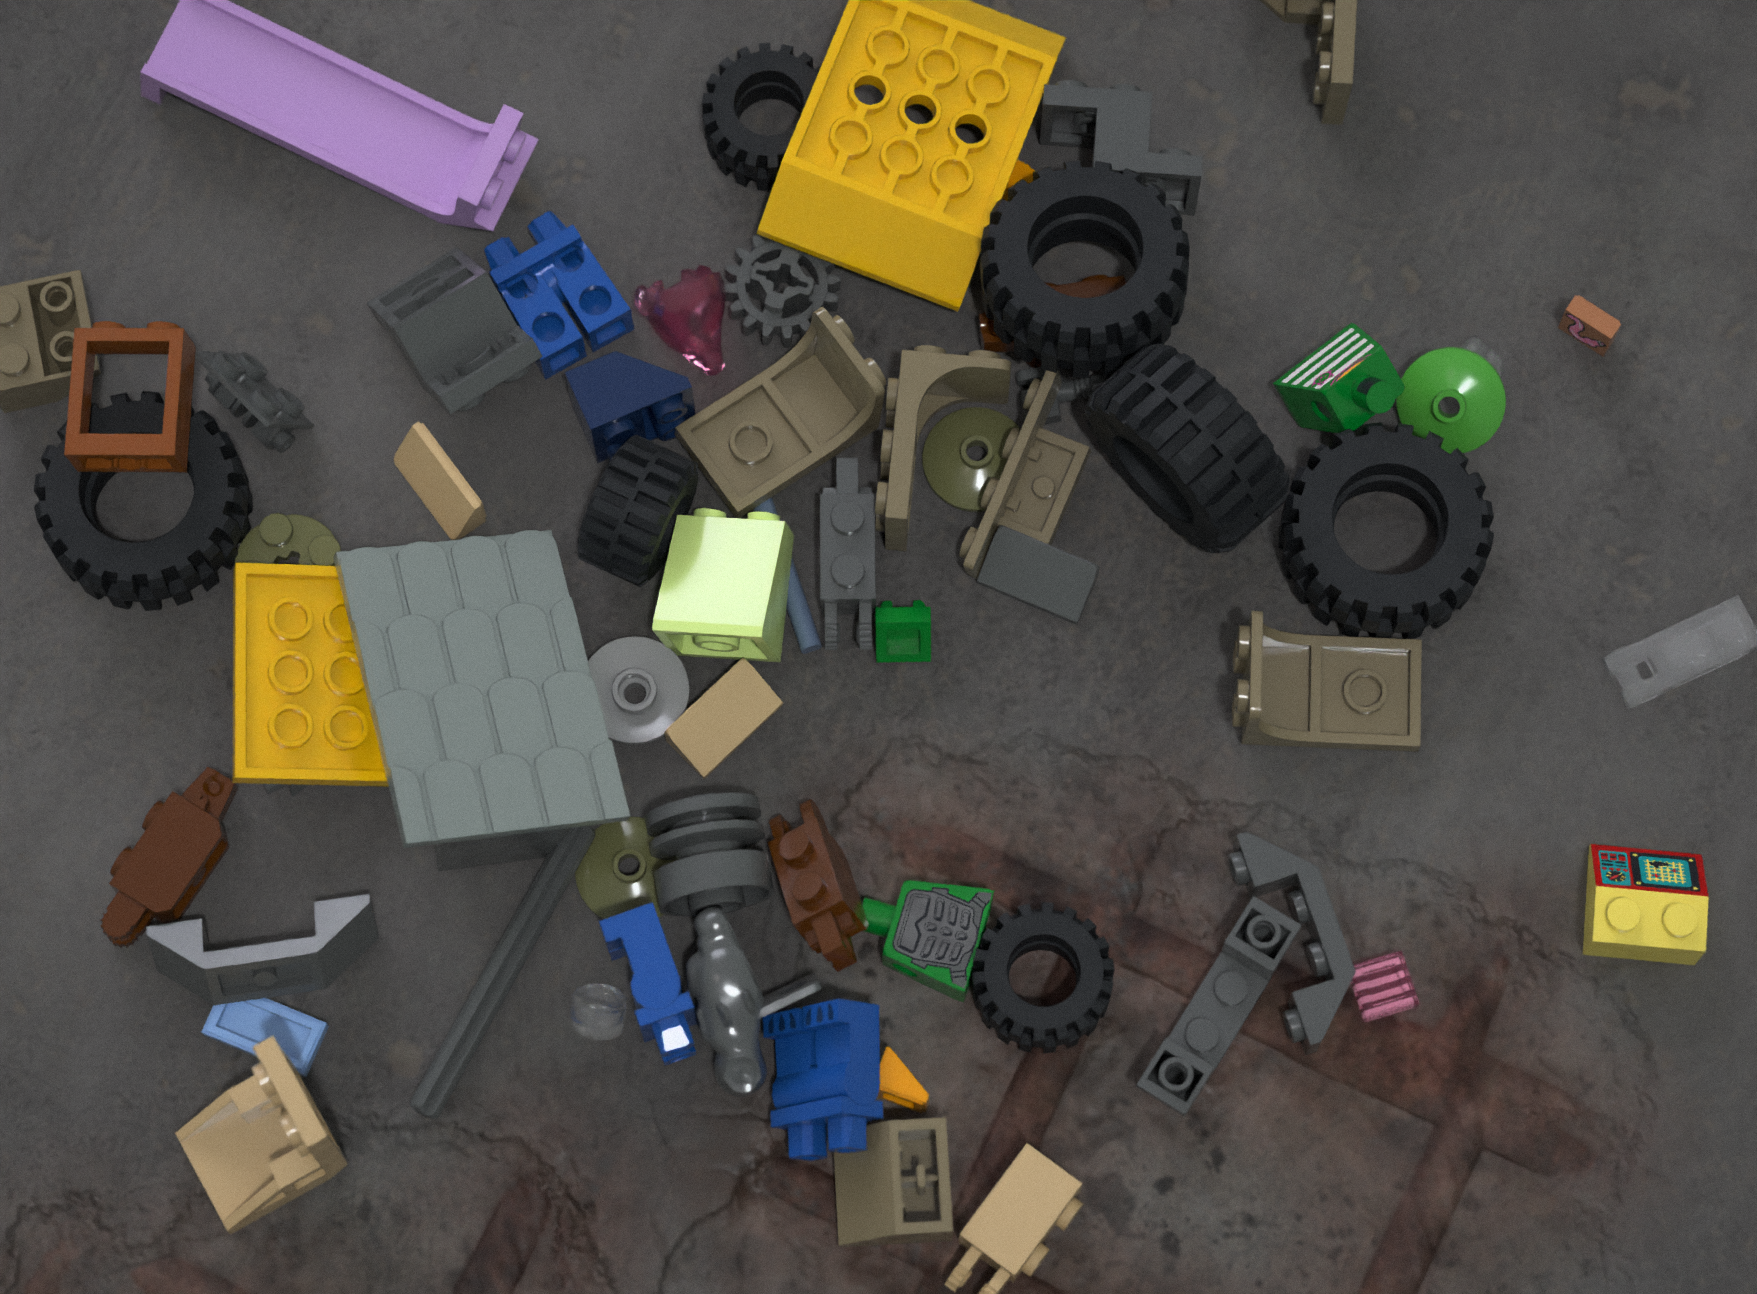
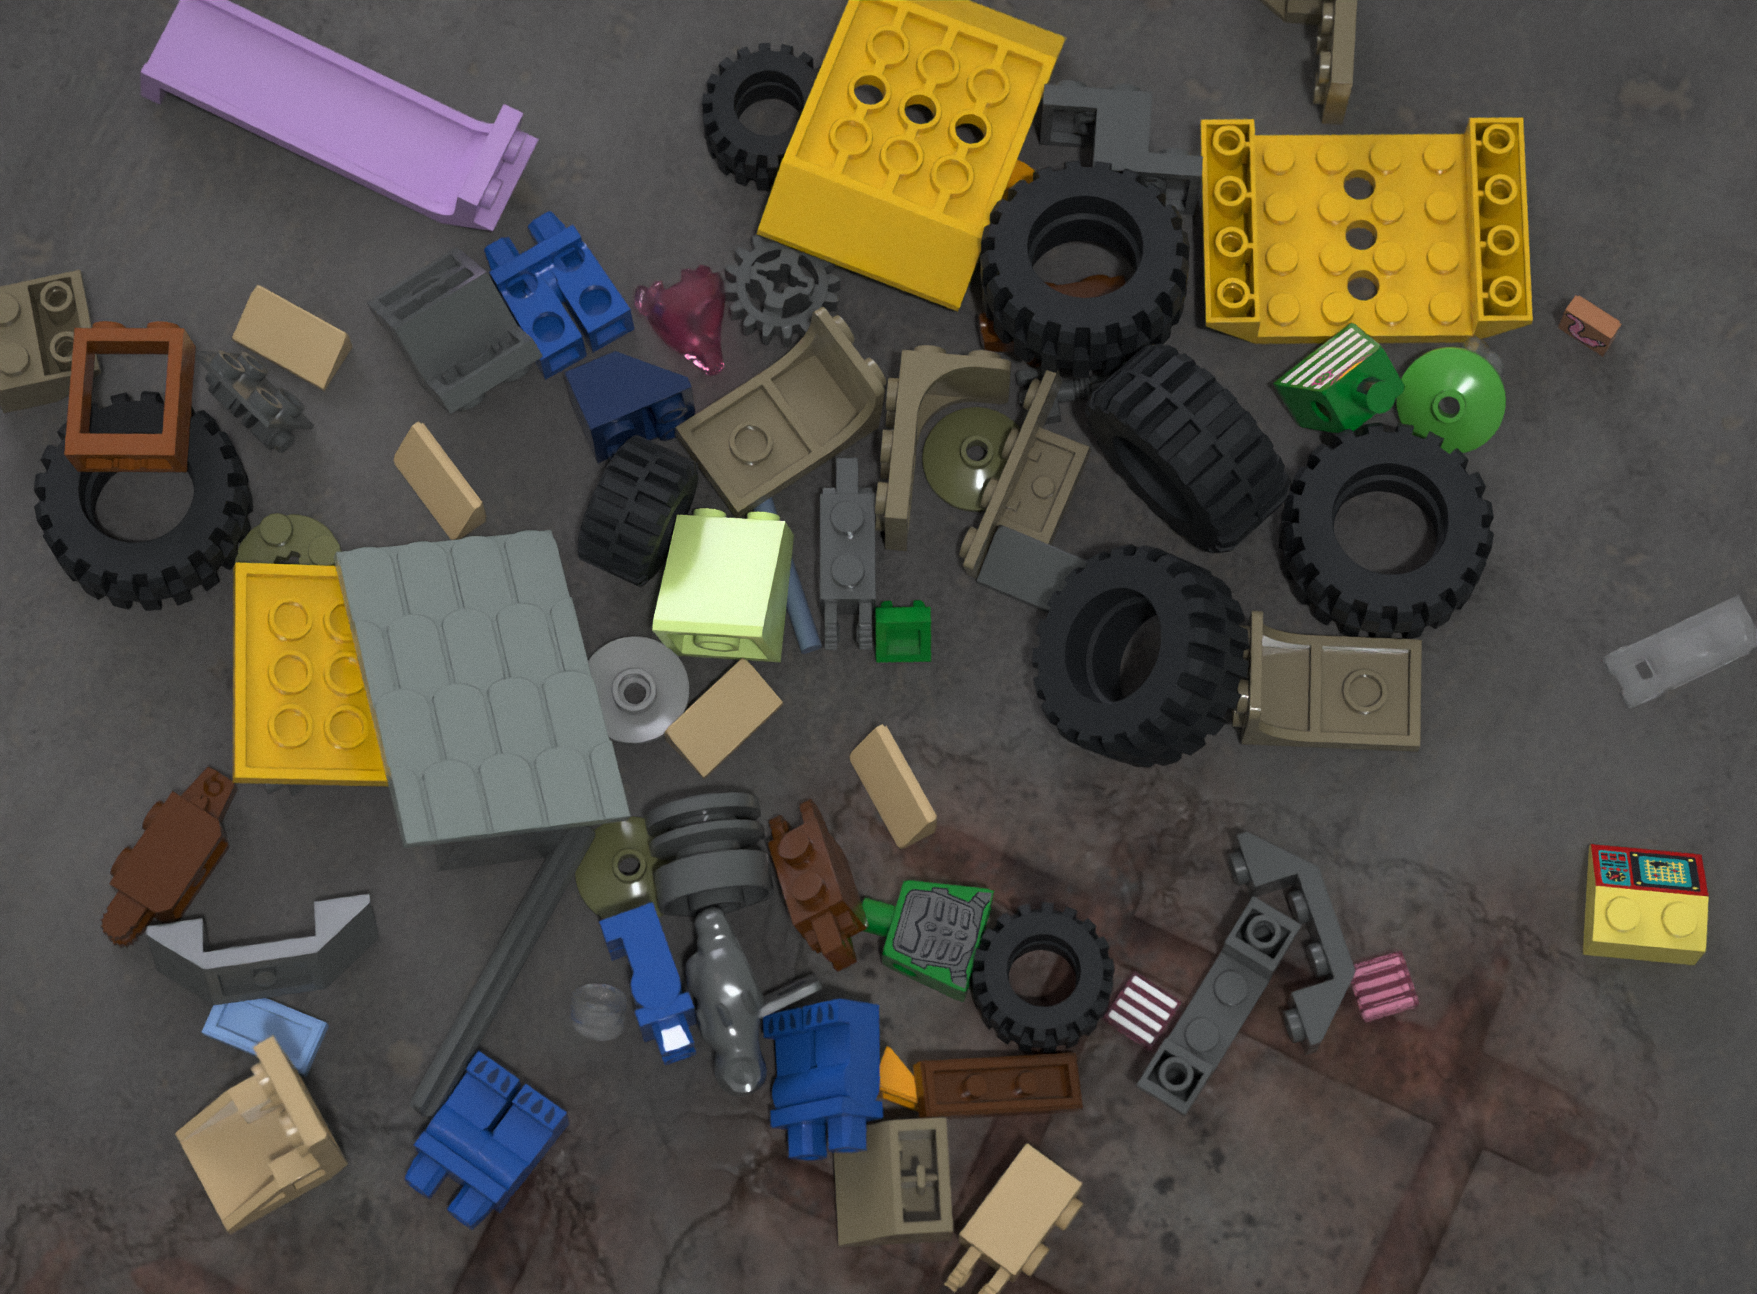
(292, 338): none -> tan slope
(478, 1153): none -> blue hips
(893, 788): none -> tan slope
(998, 1086): none -> reddish brown tile
(1142, 1011): none -> tile
(1194, 670): none -> black tyre
(1442, 220): none -> yellow slope

